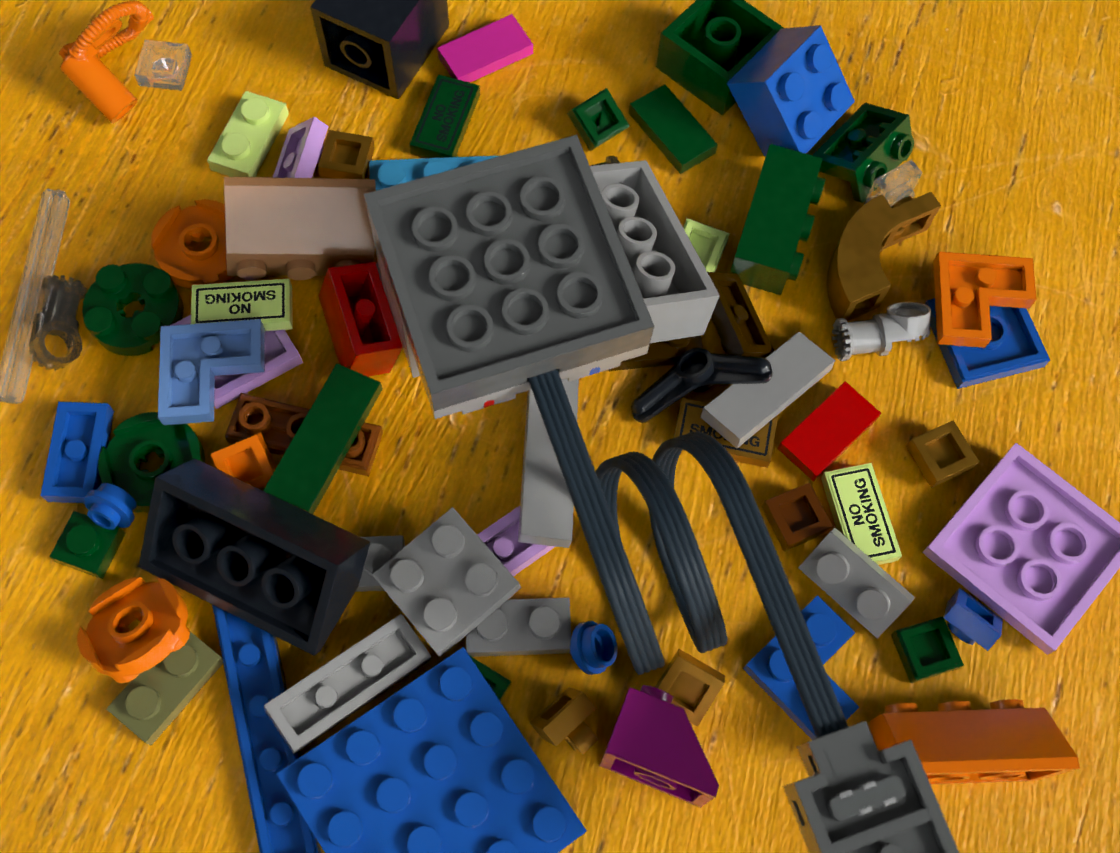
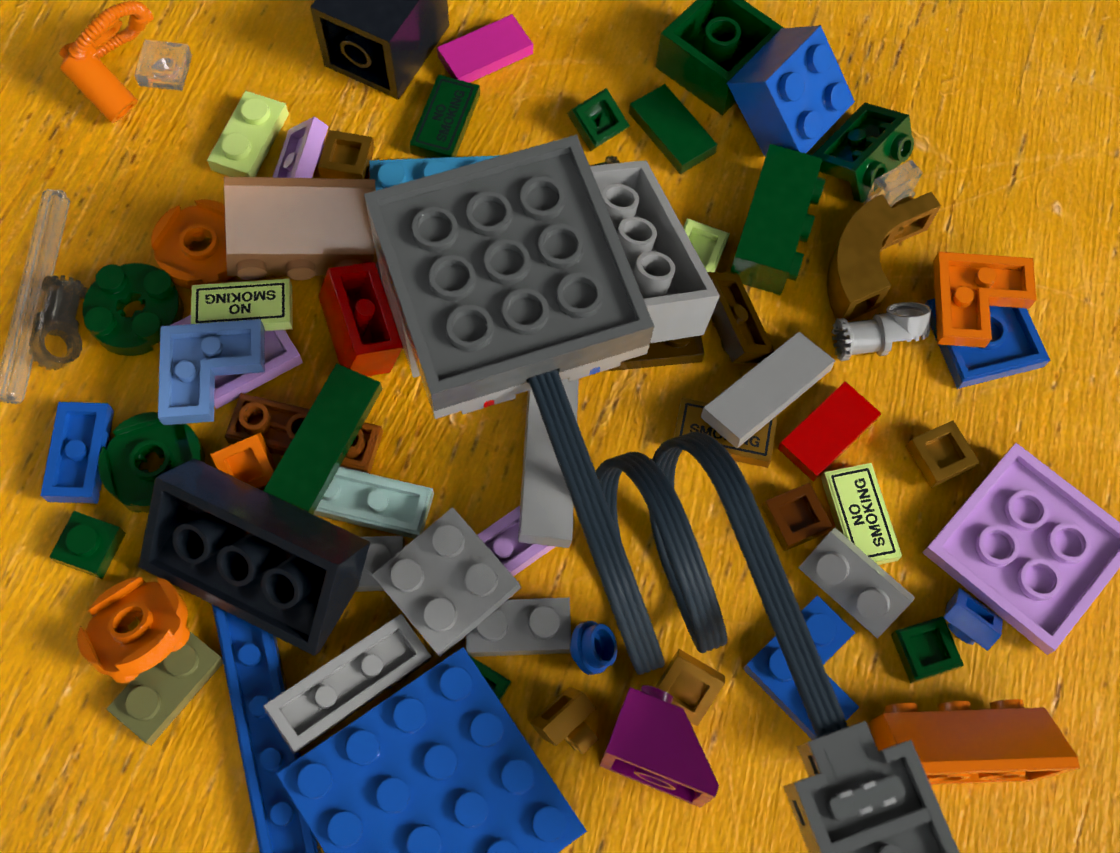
(110, 506): blue plate -> none
(376, 502): none -> light aqua tile
(698, 372): black piece -> none

